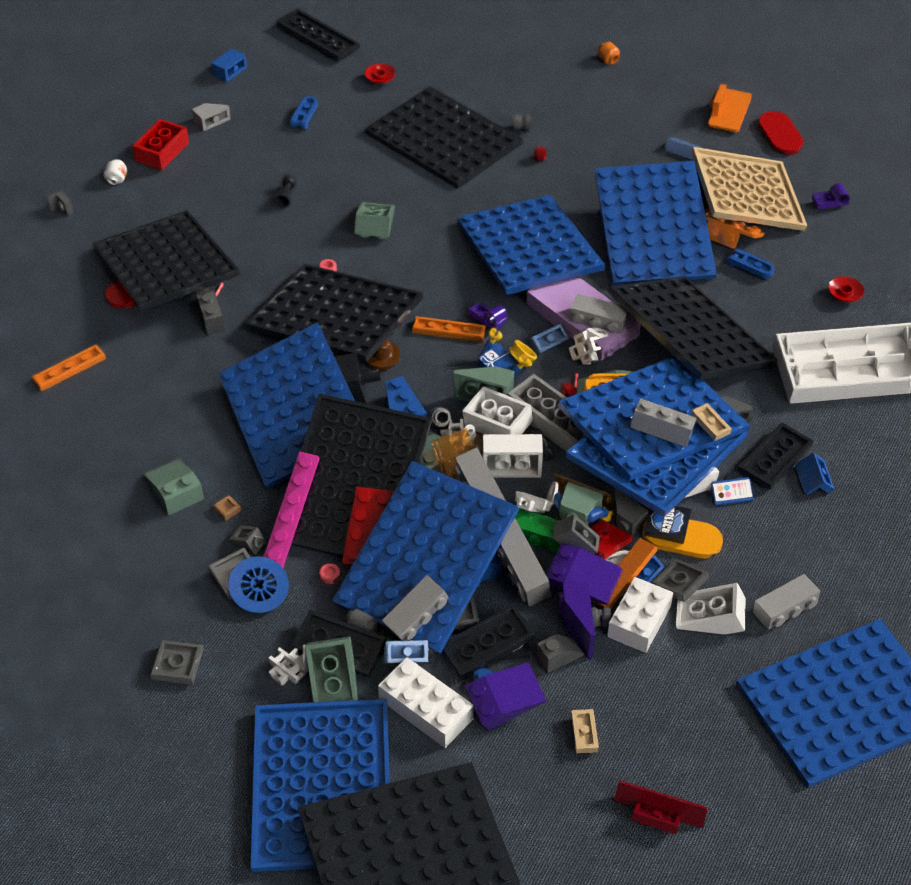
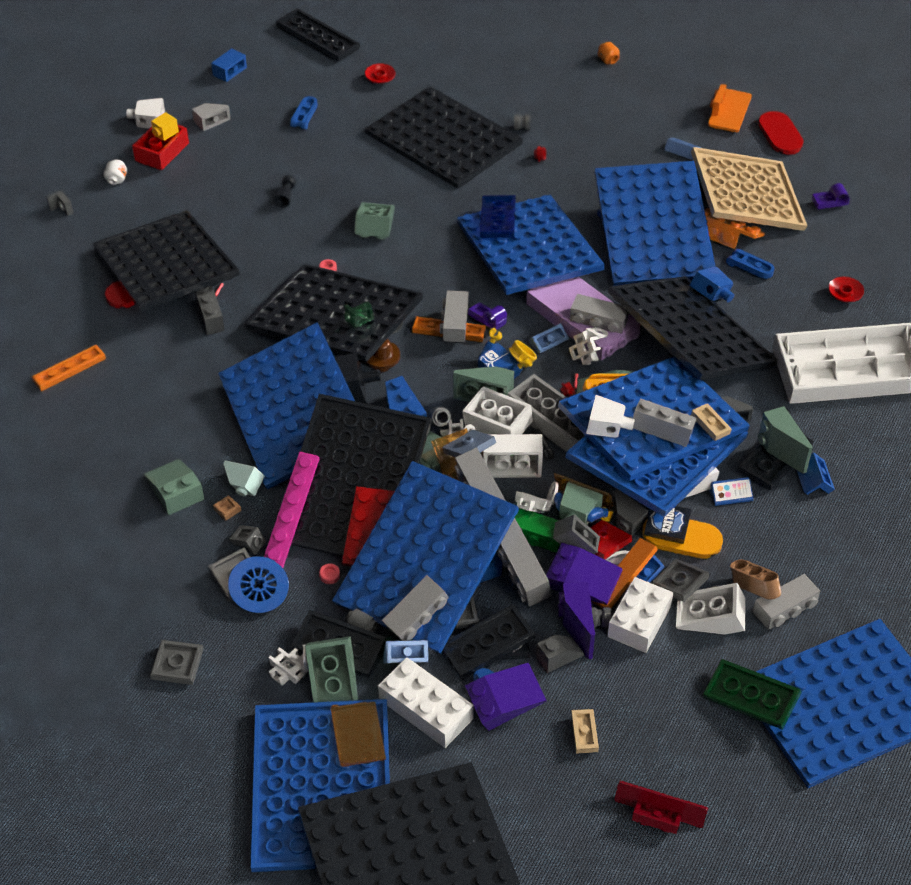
(146, 112): none -> white torso
(164, 126): none -> yellow brick
(243, 478): none -> light aqua slope
(357, 733): none -> clear orange piece
(358, 315): none -> clear green bracket
(454, 316): none -> light grey brick
(469, 441): none -> sand blue plate
(498, 216): none -> clear blue tile
(608, 418): none -> white torso
(713, 284): none -> blue torso
(752, 693): none -> dark green plate
(756, 579): none -> medium nougat beam
(785, 439): none -> sand green slope

